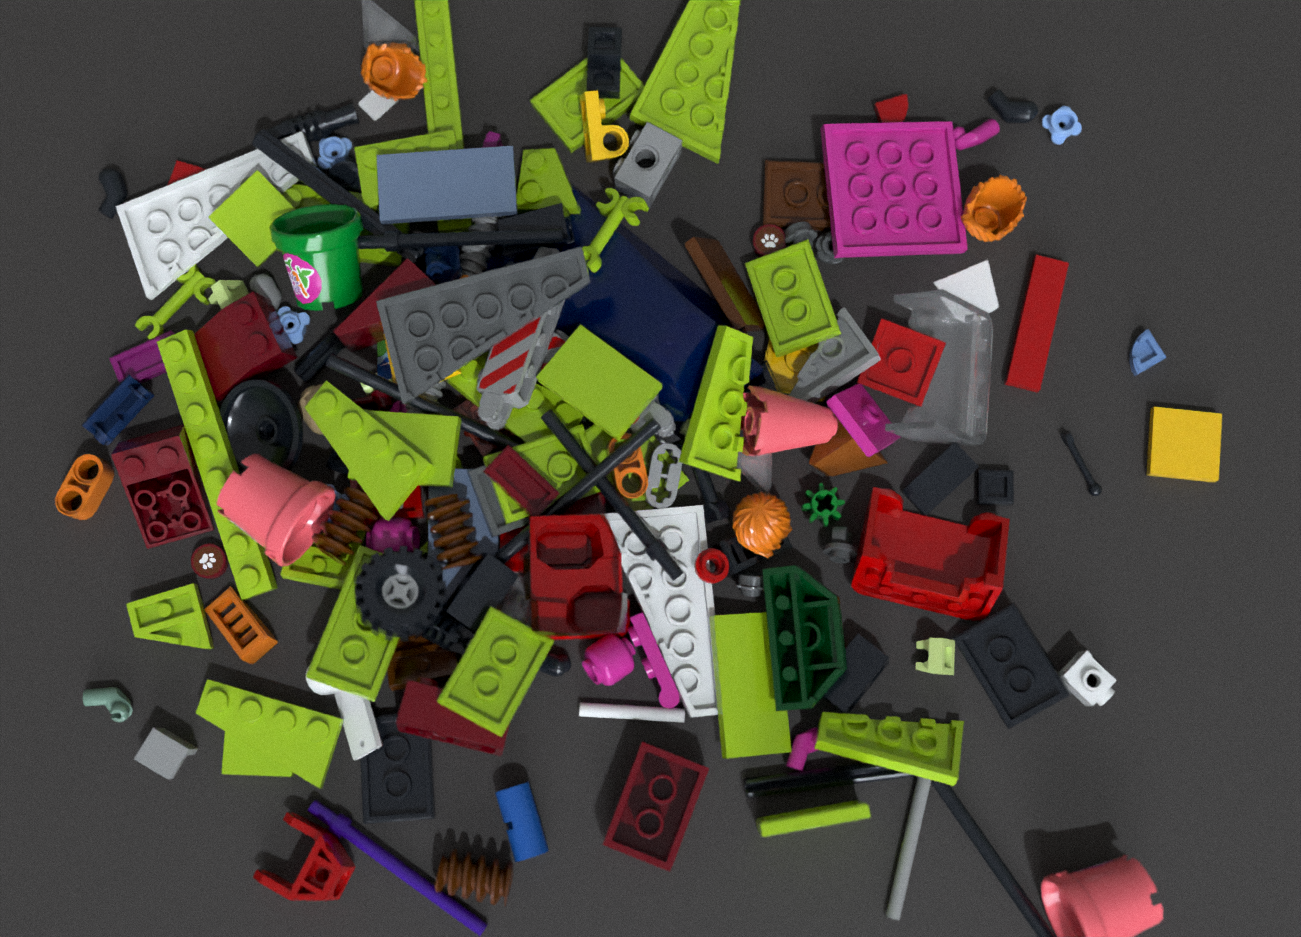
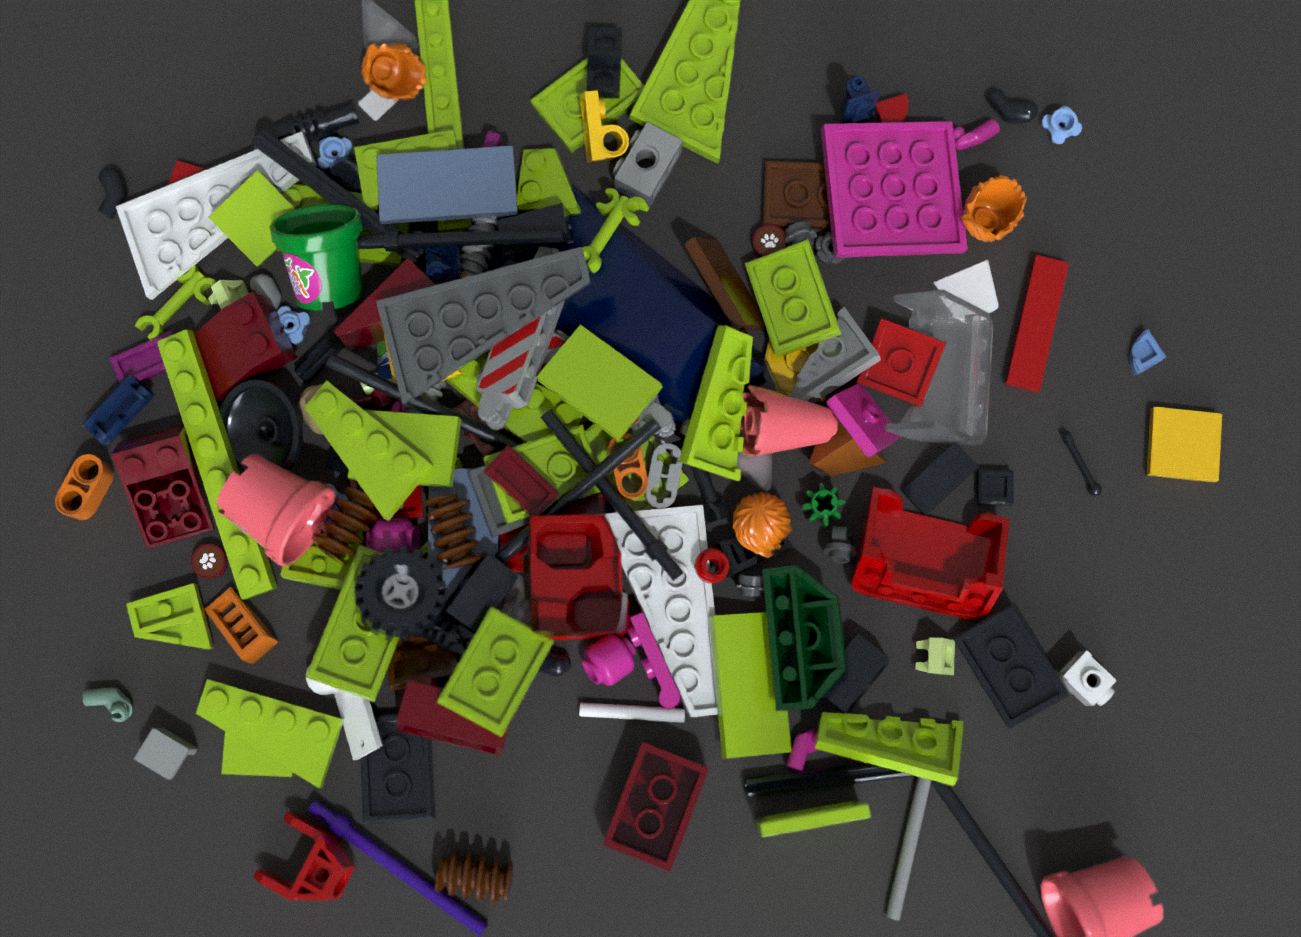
(523, 820): blue pin -> none
(858, 101): none -> dark blue hinge

